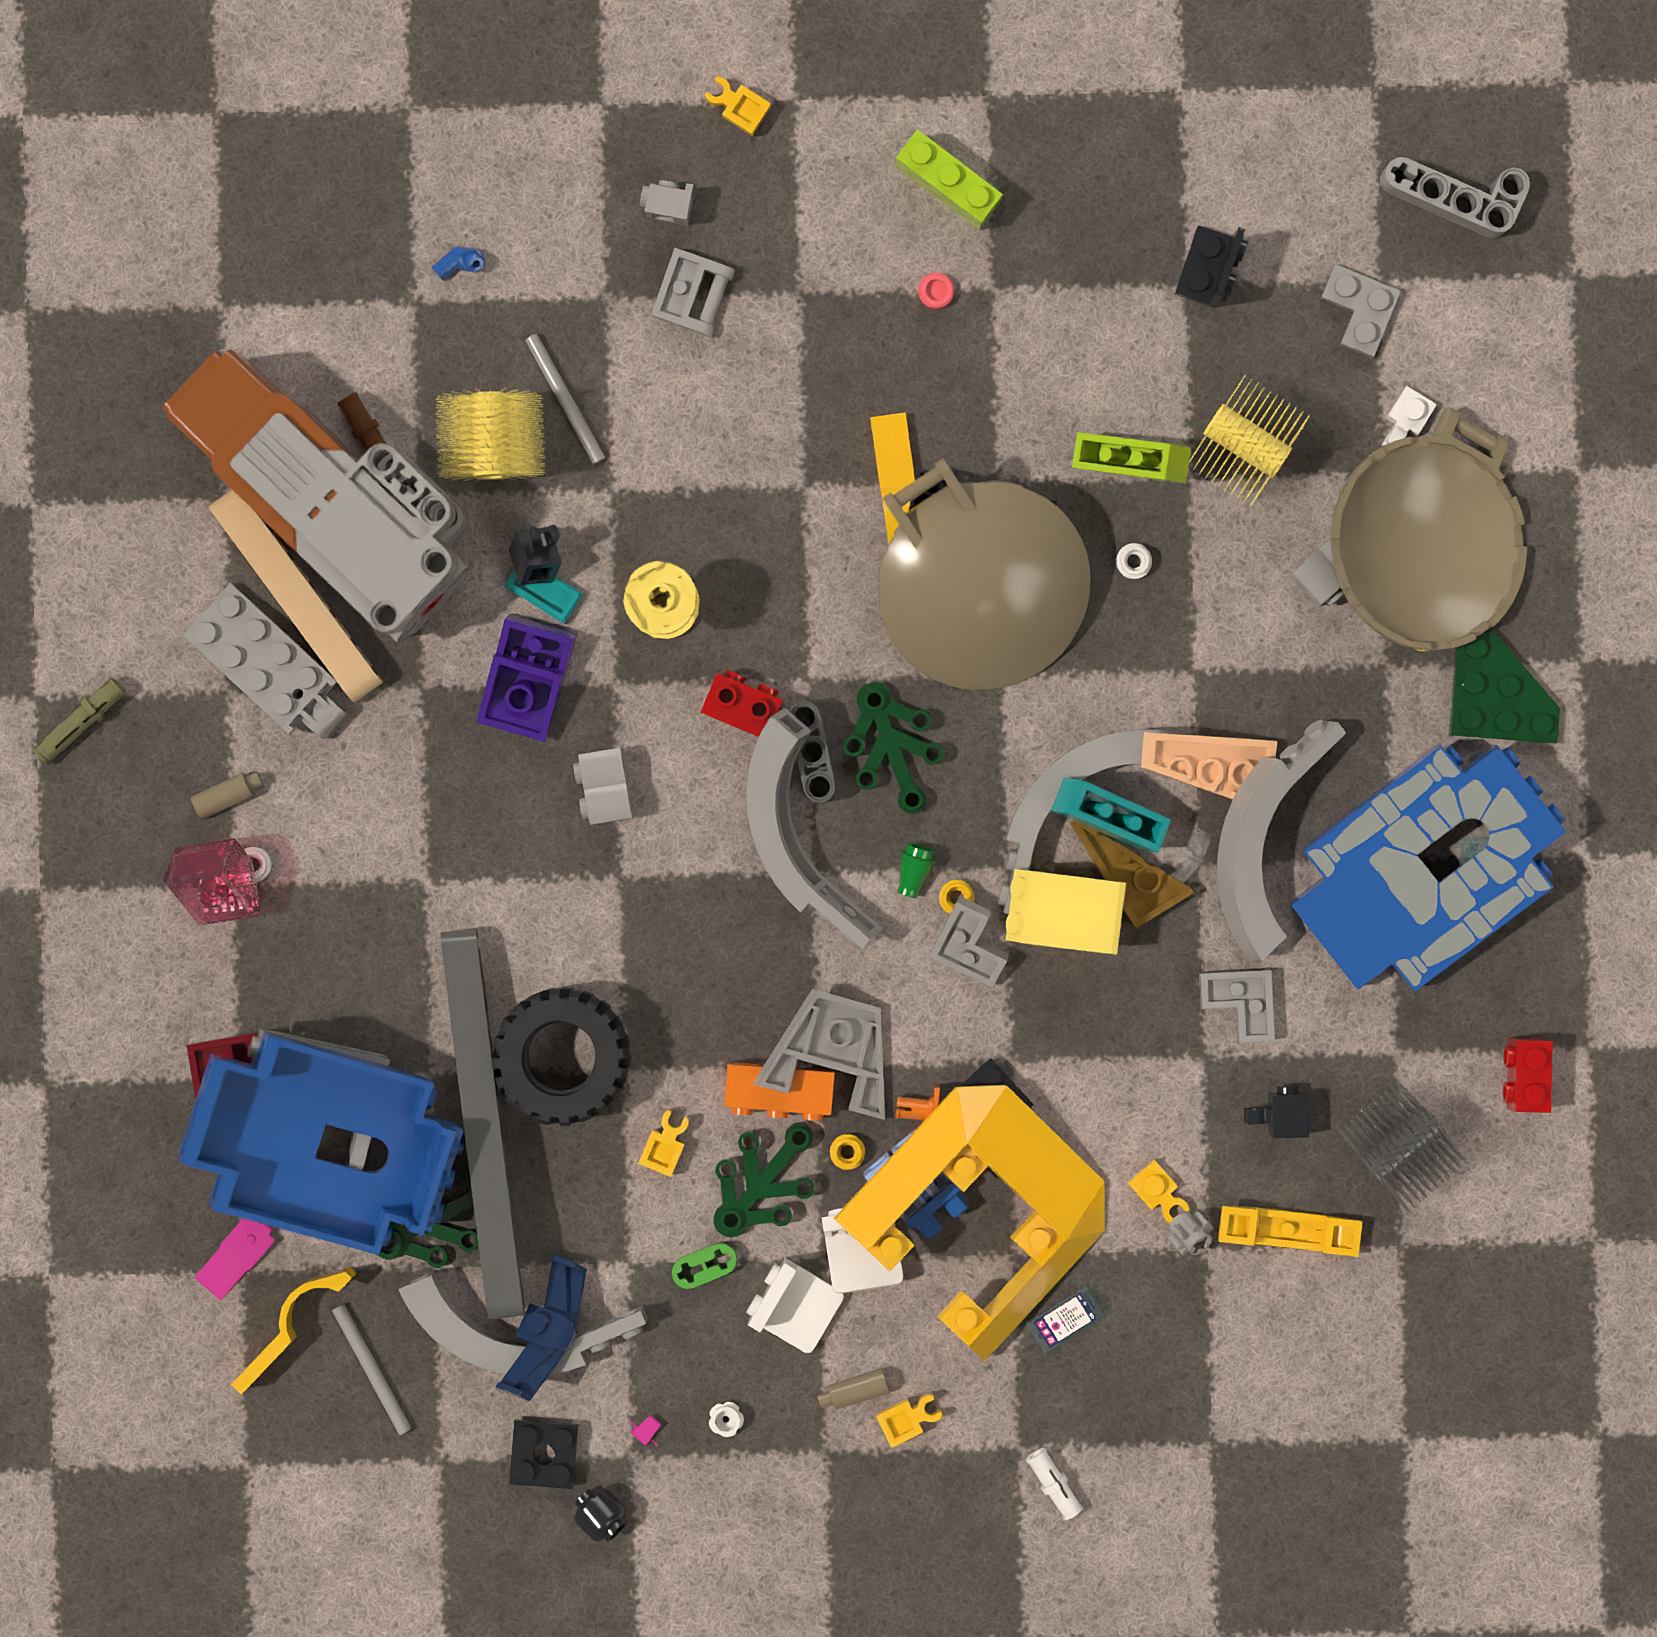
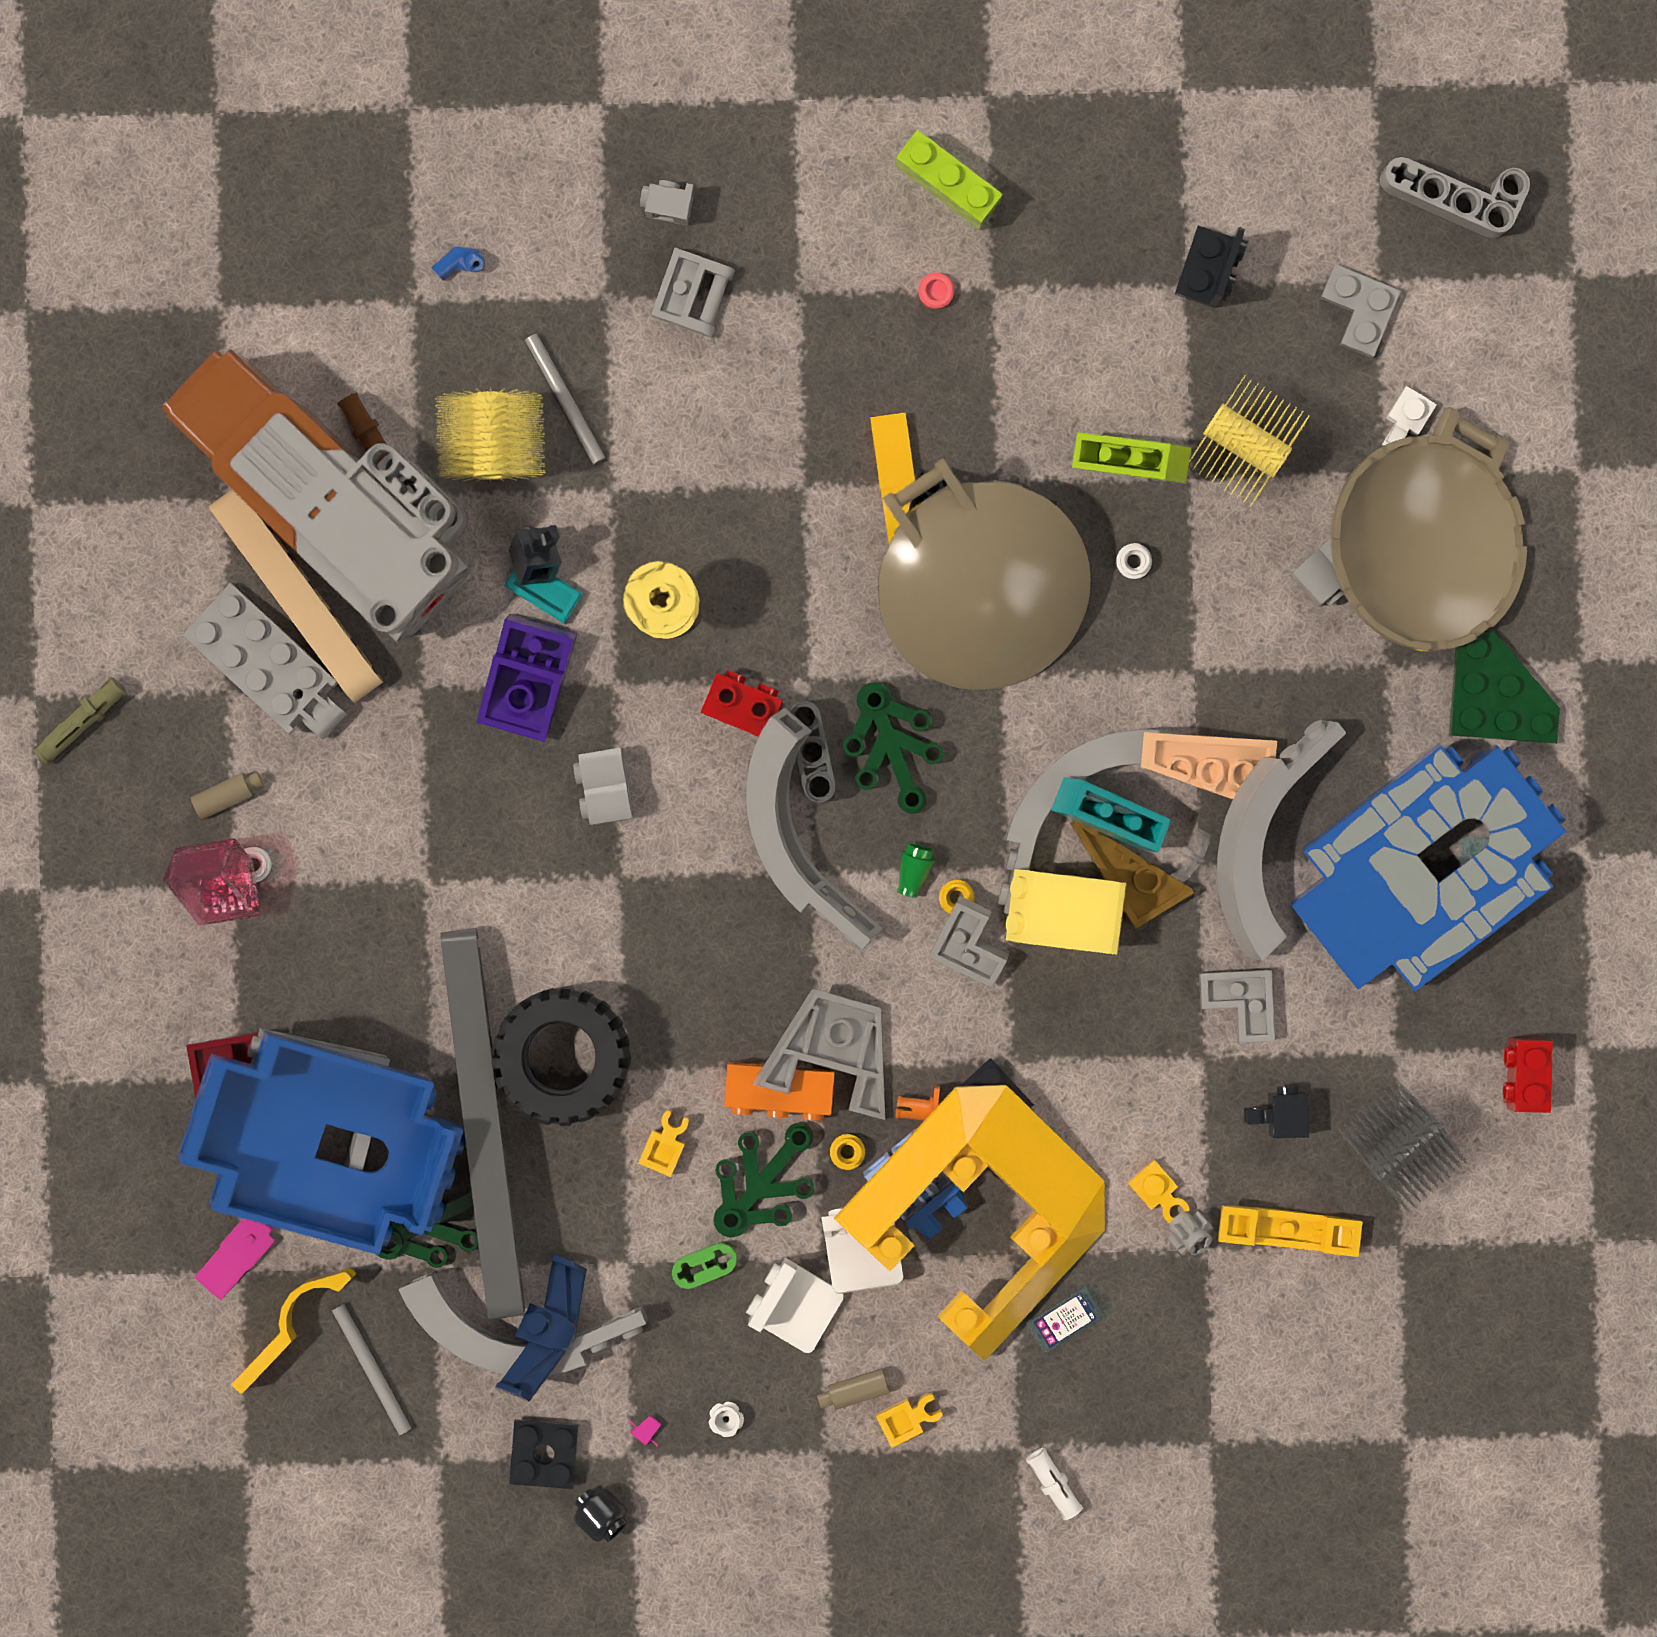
(742, 109): yellow plate -> none

